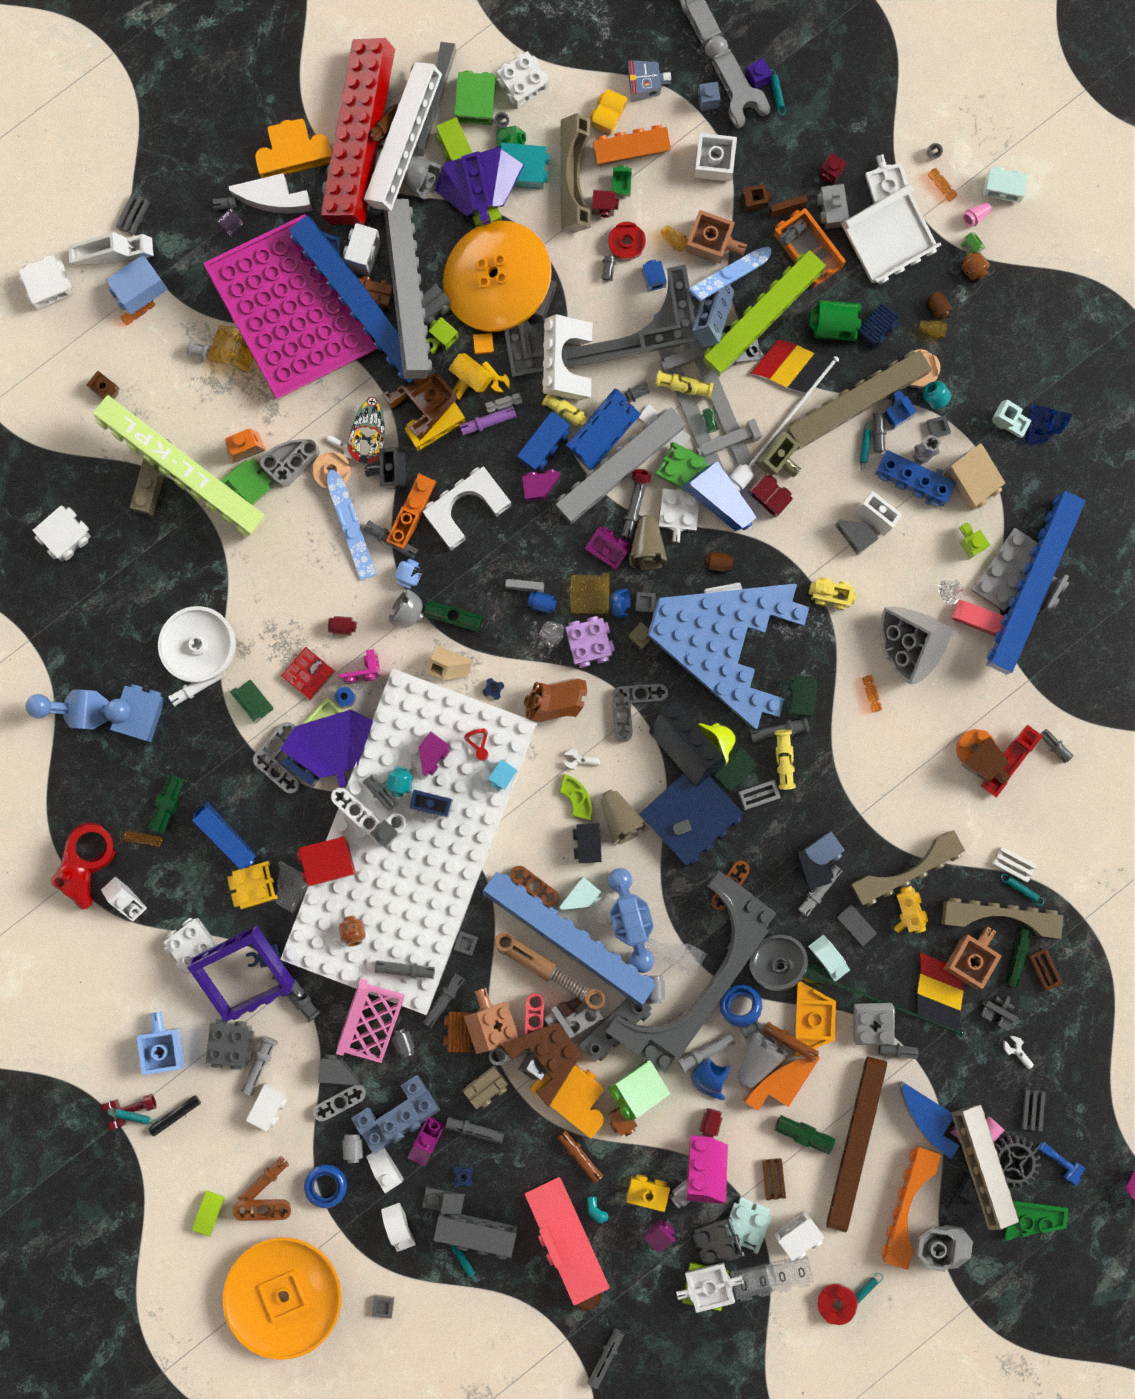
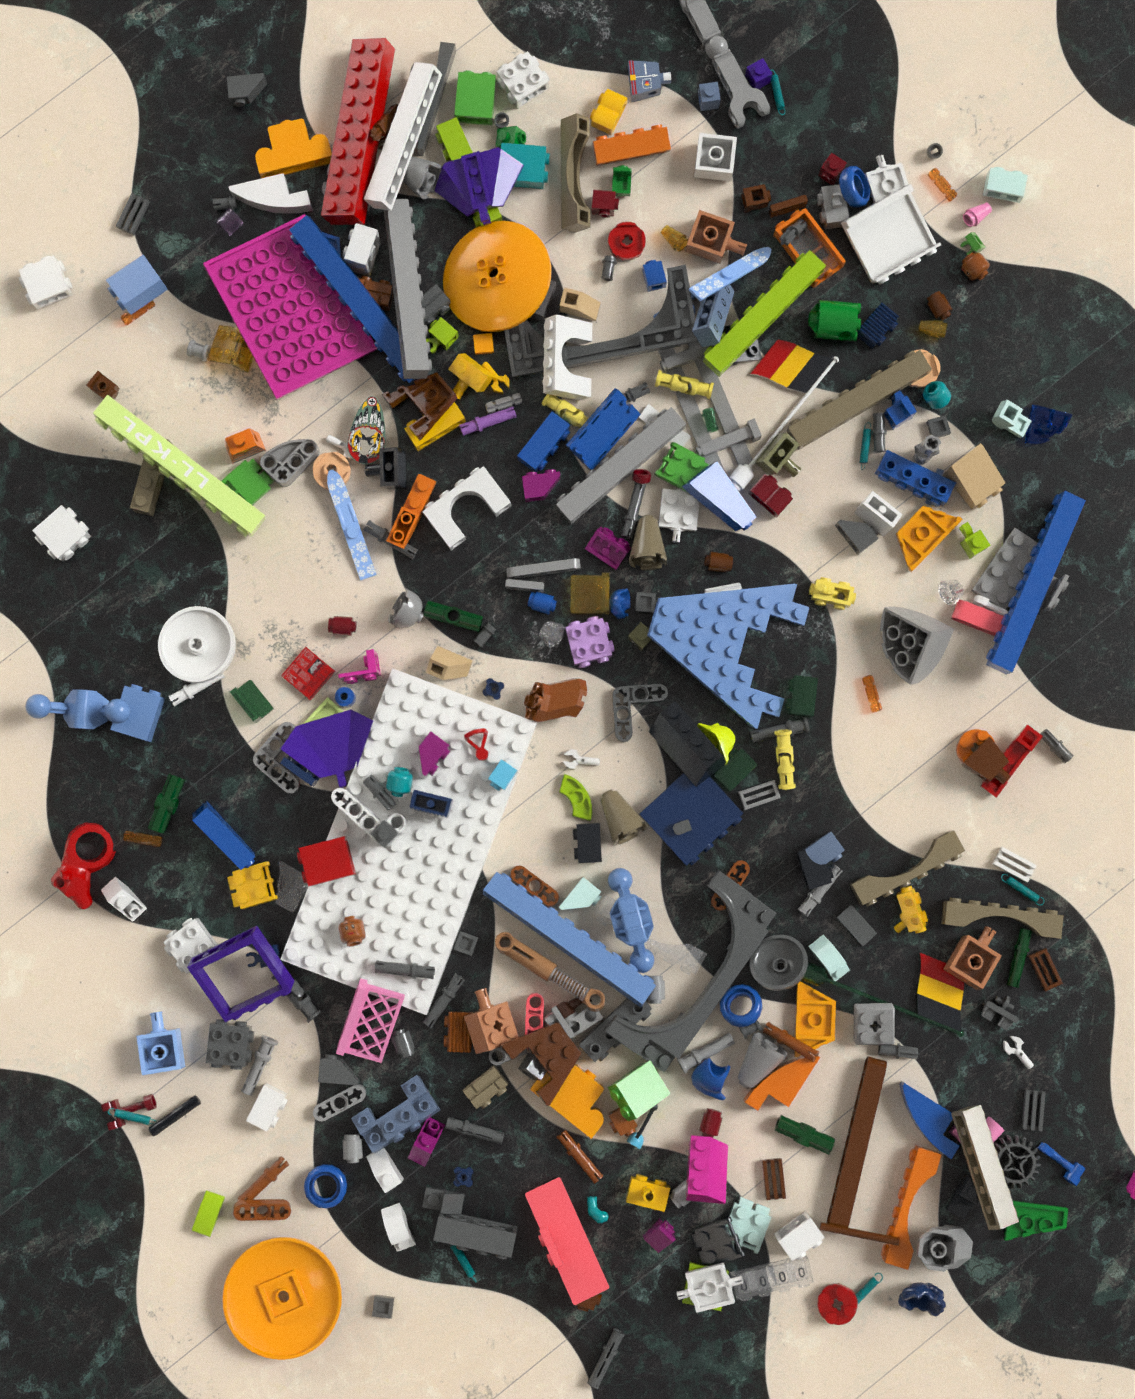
(110, 249): white slope -> none
(245, 88): none -> dark grey slope
(408, 573): light blue head -> none
(484, 634): none -> dark grey pin
(543, 568): none -> light grey beam
(579, 304): none -> tan slope
(636, 1138): none -> hinge
(854, 186): none -> blue wheel
(859, 1233): none -> reddish brown bar
(924, 534): none -> light orange wing
(924, 1297): none -> dark blue hair
(984, 603): none -> white bar

